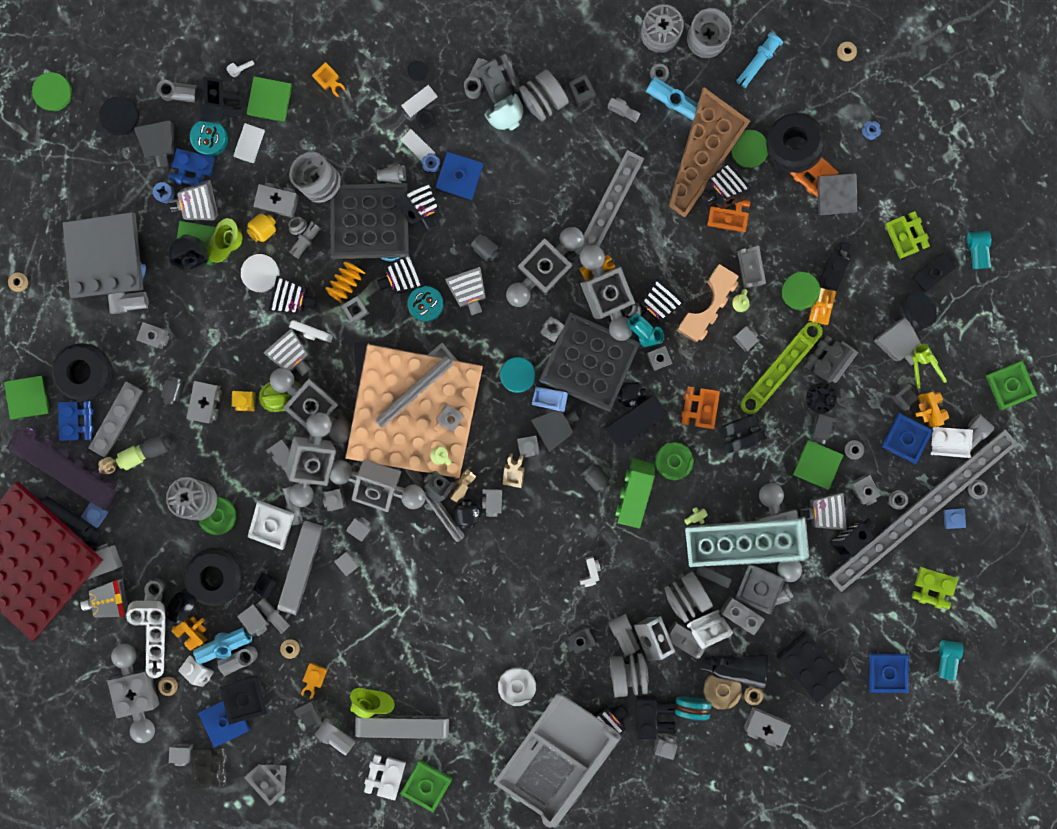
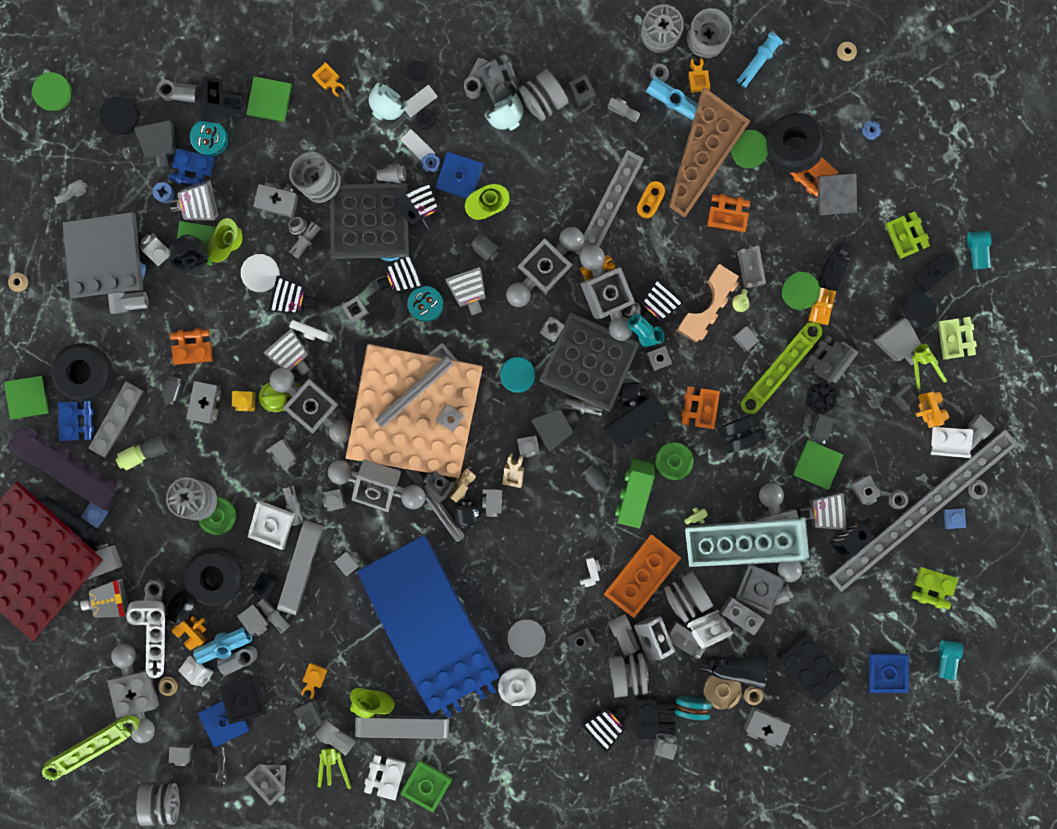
(76, 188): none -> light grey plate
(90, 748): none -> lime plate
(107, 465): tan plate -> none
(153, 335): light grey brick -> none
(154, 249): none -> white bracket
(157, 804): none -> light grey wheel
(191, 353): none -> orange plate
(234, 71): white hand -> none
(249, 143): white sticker -> none
(261, 227): yellow head -> none
(294, 644): tan plate -> none
(310, 460): light grey brick -> none
(328, 757): none -> lime plant
(344, 281): light orange piece -> none
(359, 528): light grey plate -> none
(386, 103): none -> light aqua cylinder
(428, 626): none -> blue hinge
(439, 456): yellowish green piece -> none
(487, 201): none -> lime piece
(526, 638): none -> light grey tile
(549, 398): light blue tile -> none
(563, 761): light grey piece -> none
(581, 406): none -> light grey pin
(642, 575): none -> orange plate
(650, 200): none -> light orange plate
(698, 79): none -> light orange plate
(713, 576): dark grey beam -> none
(726, 188): black torso -> none
(848, 449): light grey plate -> none
(907, 438): blue plate -> none
(951, 338): none -> yellowish green plate
(1011, 385): bright green tile -> none

